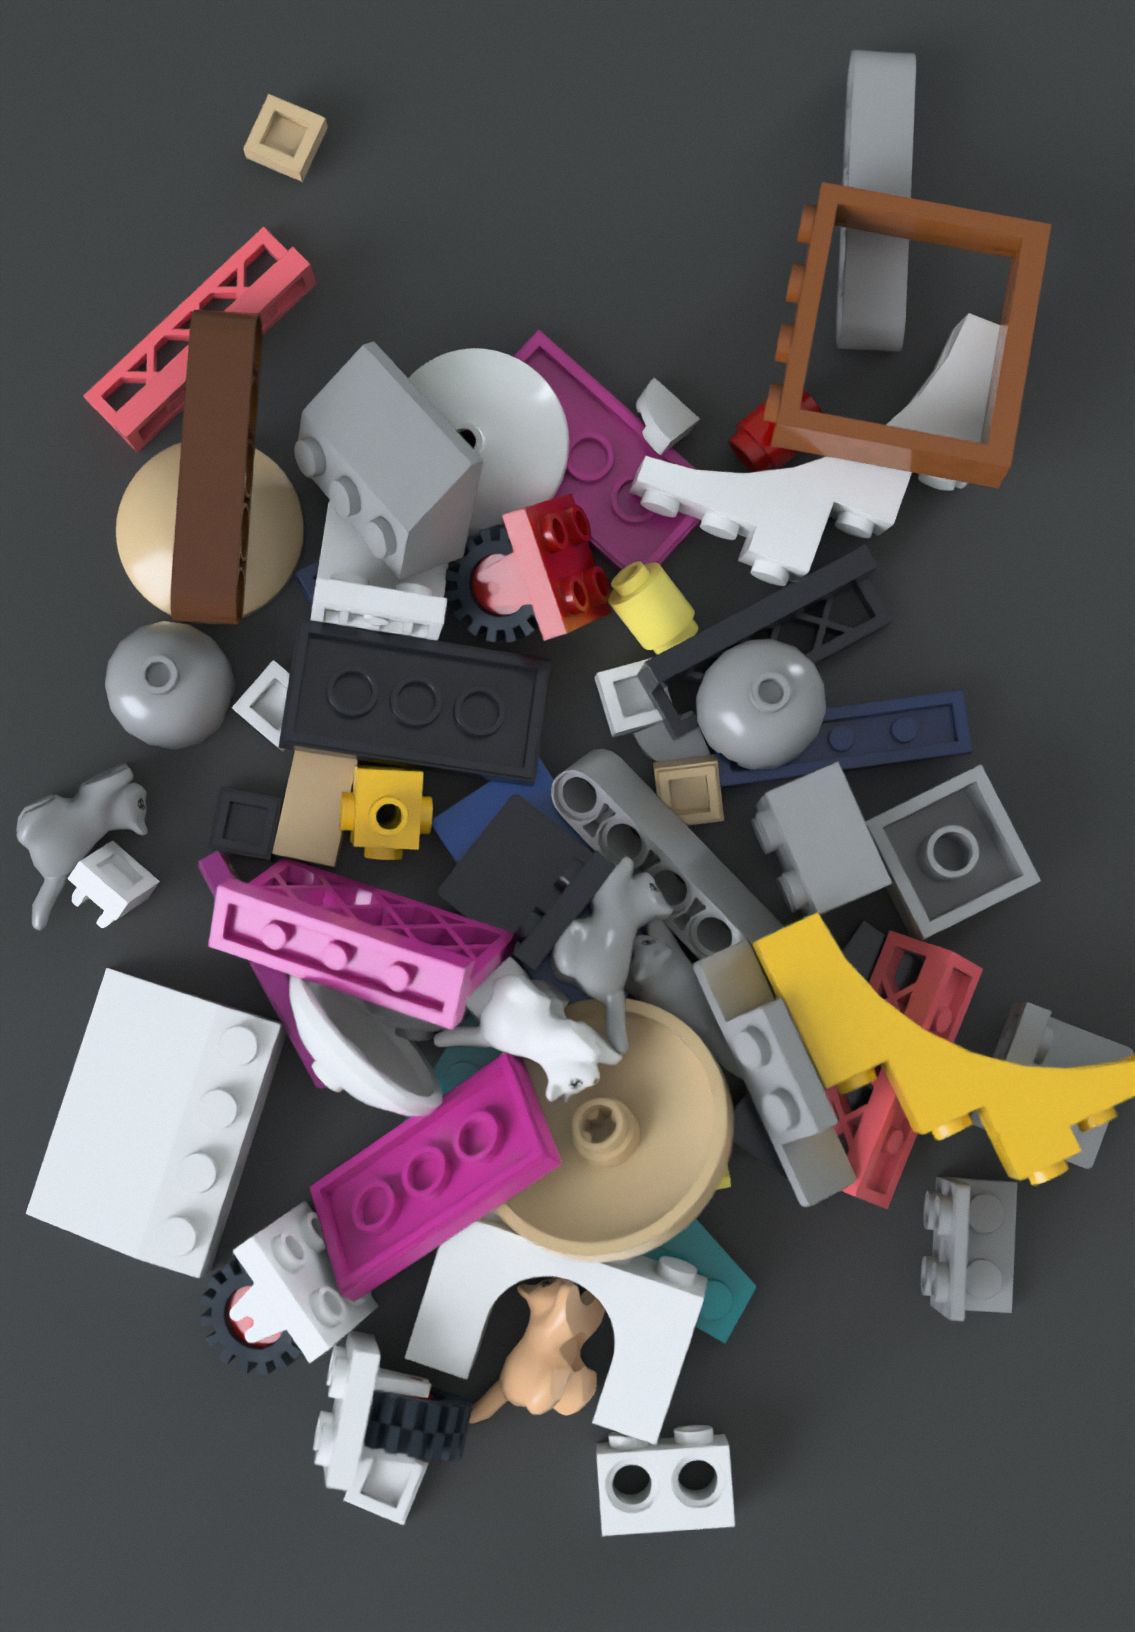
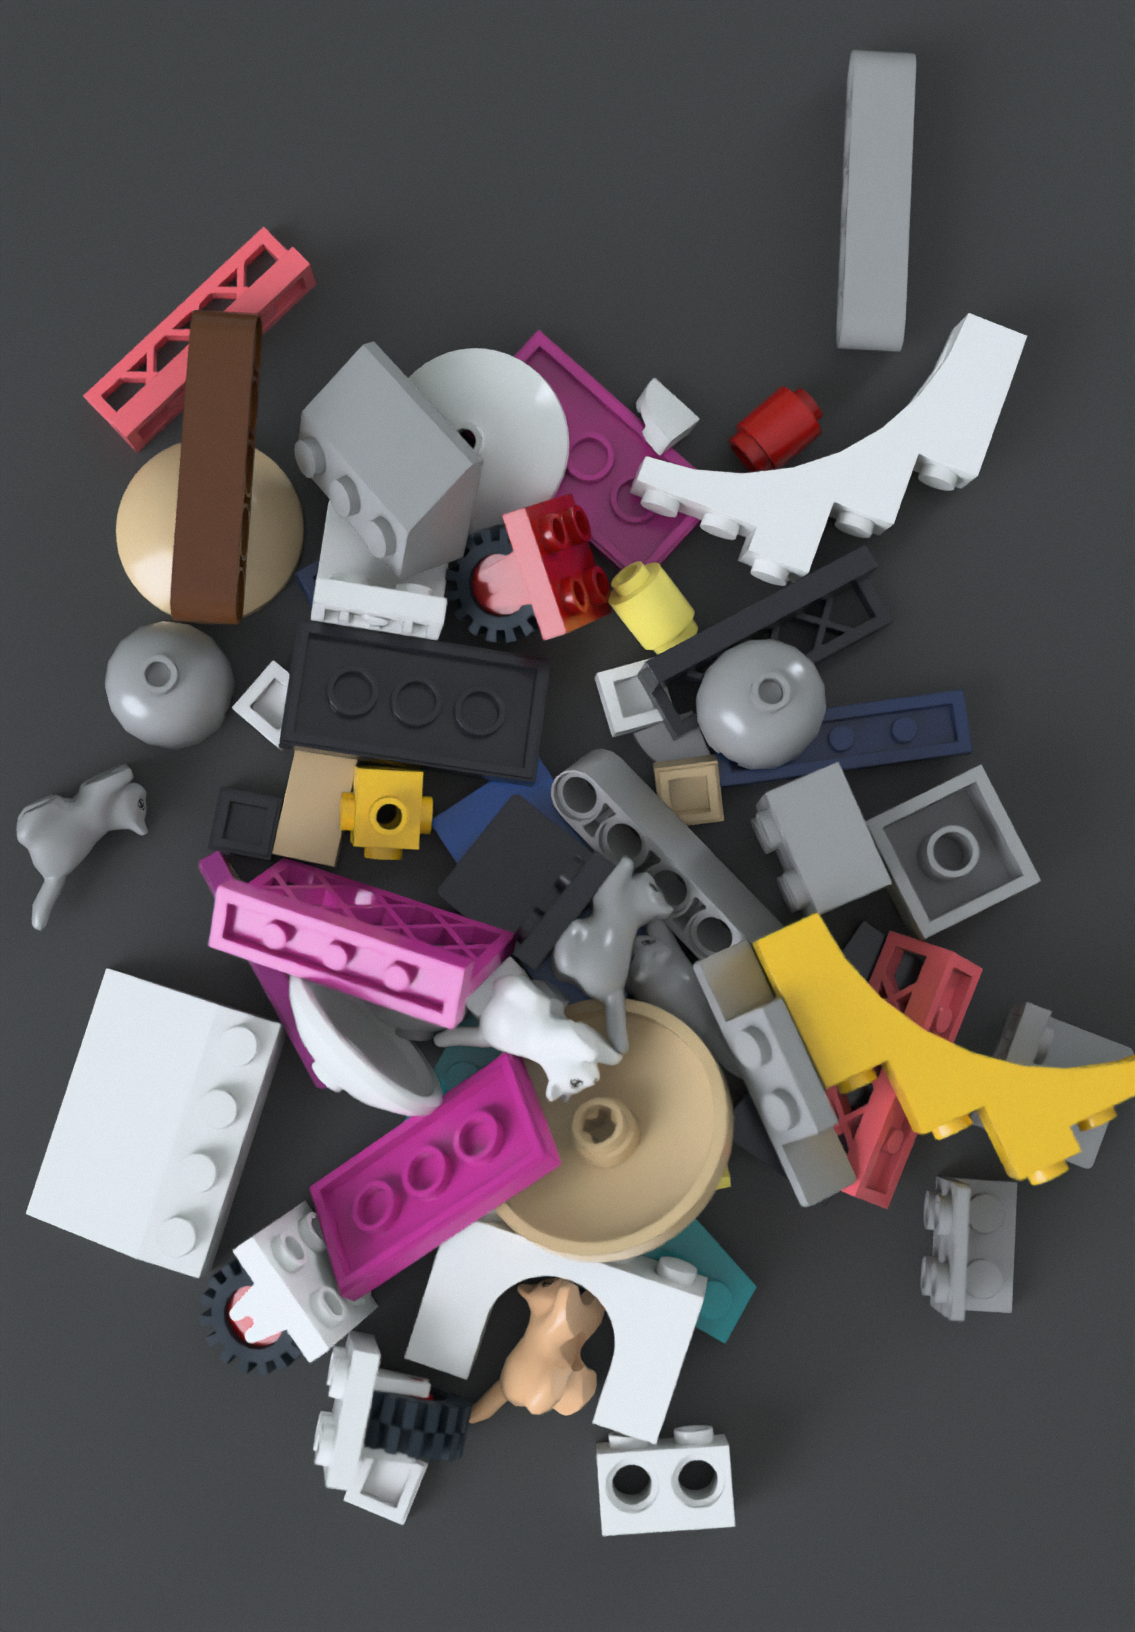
(112, 882): white tile -> none
(285, 138): tan plate -> none
(887, 445): dark orange window -> none

